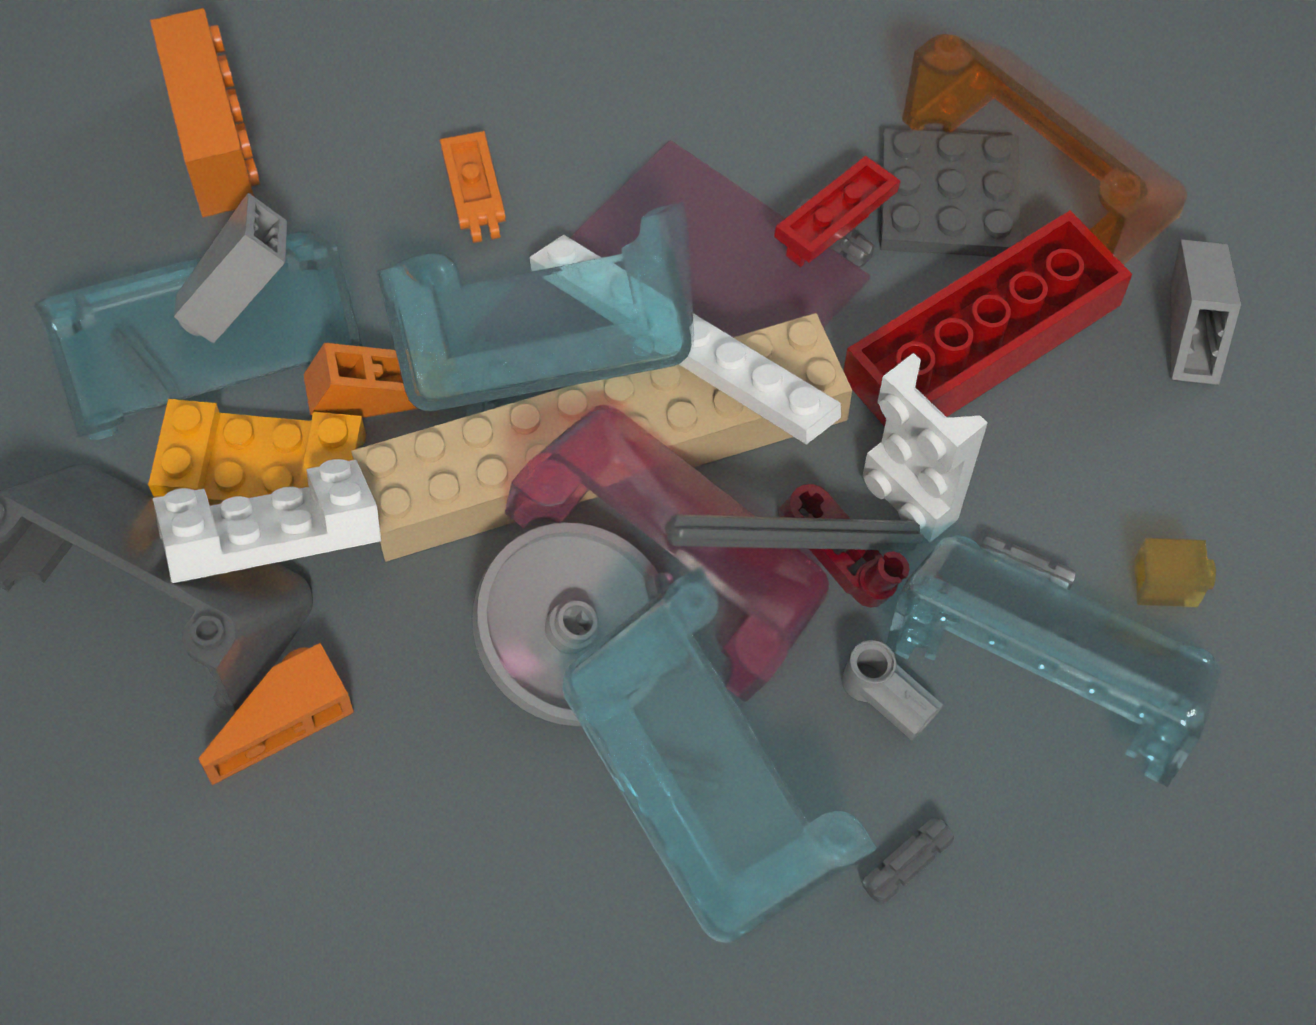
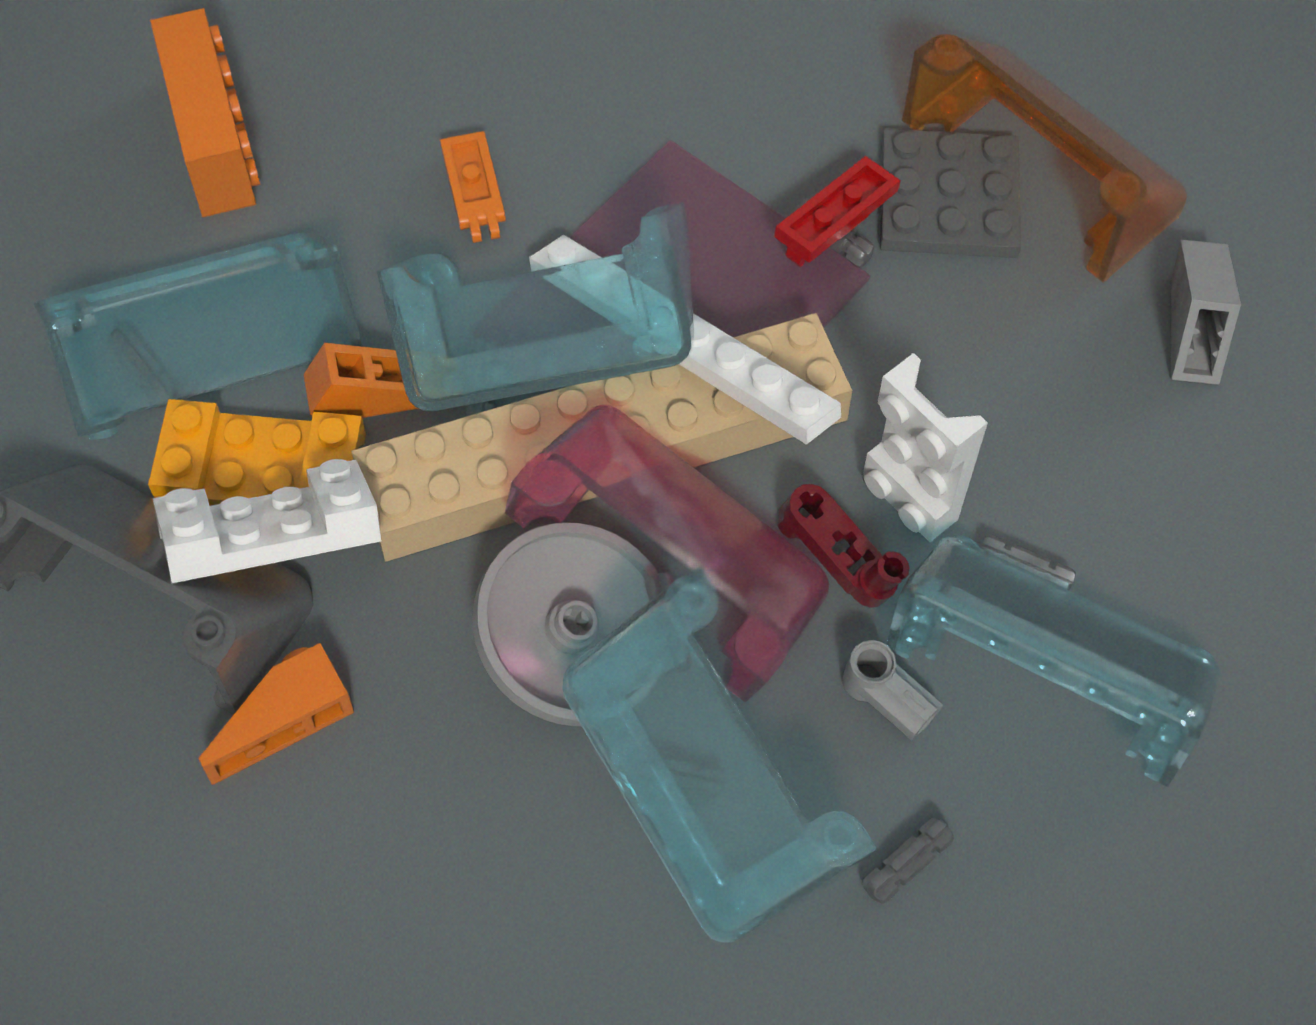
(232, 270): light grey slope -> none
(791, 532): dark grey axle -> none
(995, 317): red brick -> none
(1173, 572): clear yellow brick -> none

